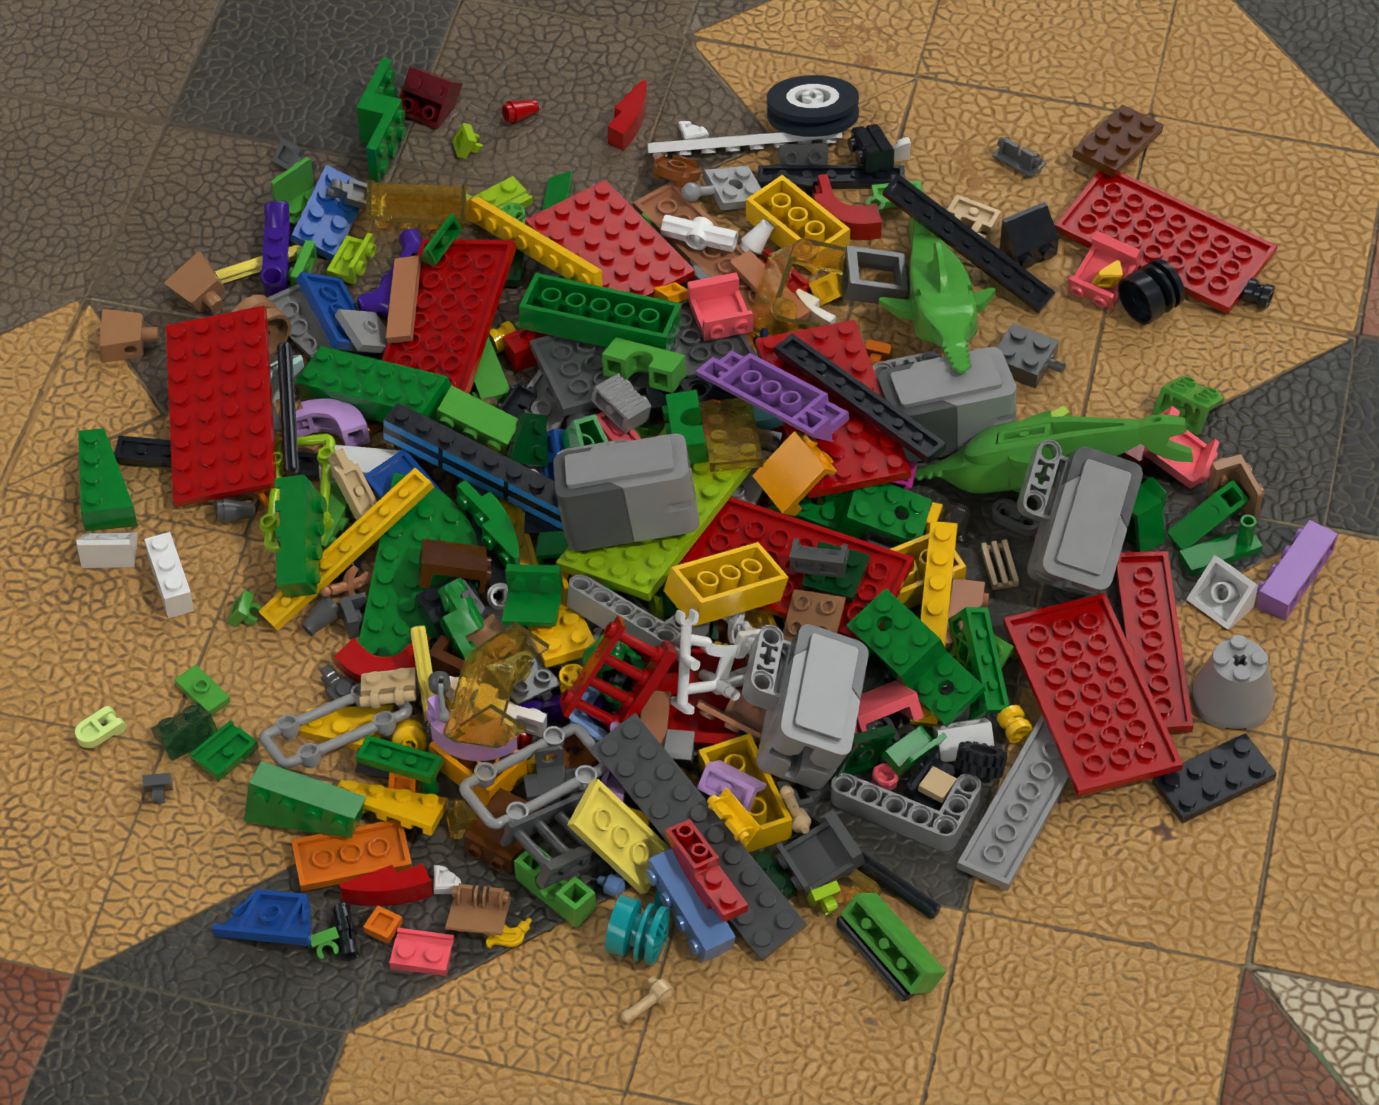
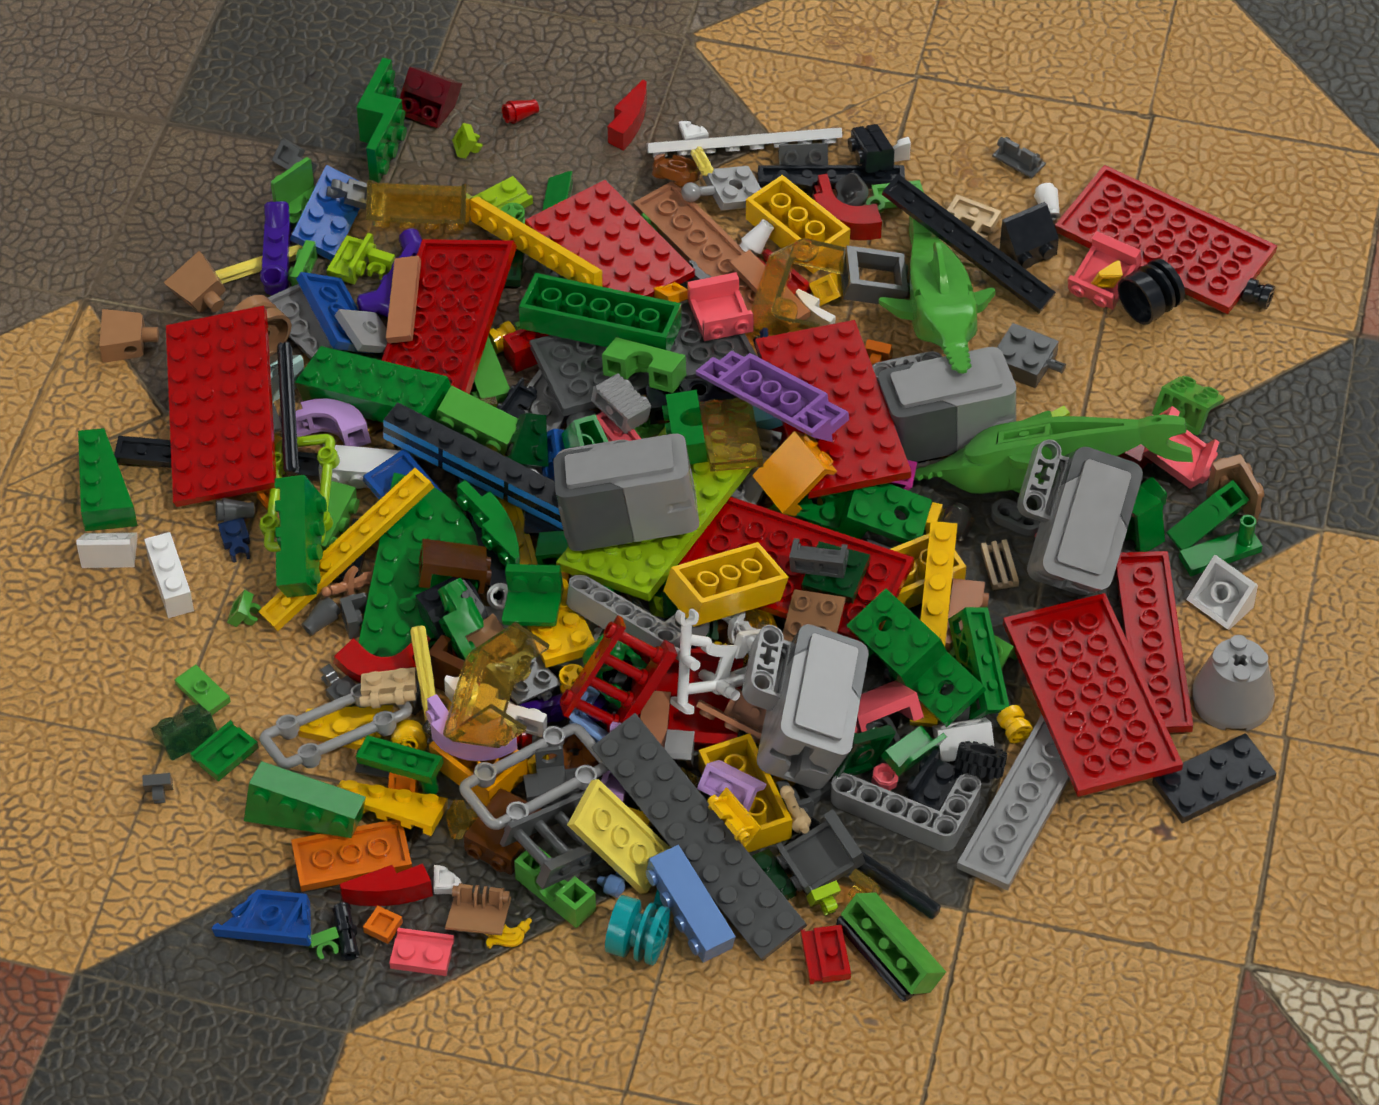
(91, 733): yellowish green plate -> none
(235, 537): none -> dark blue plate
(351, 483): tan hinge -> none
(379, 262): none -> lime tile
(440, 689): hinge -> none
(441, 240): green slope -> none
(659, 993): tan piece -> none
(699, 233): white piece -> none
(702, 161): none -> light yellow axle
(703, 871): red slope -> none
(812, 105): black wheel -> none
(825, 954): none -> red plate
(852, 190): none -> dark grey hair
(860, 398): black plate -> none
(937, 784): tan tile -> none
(1049, 194): none -> white cone
(1117, 141): reddish brown plate -> none
(1296, 569): medium lavender brick -> none

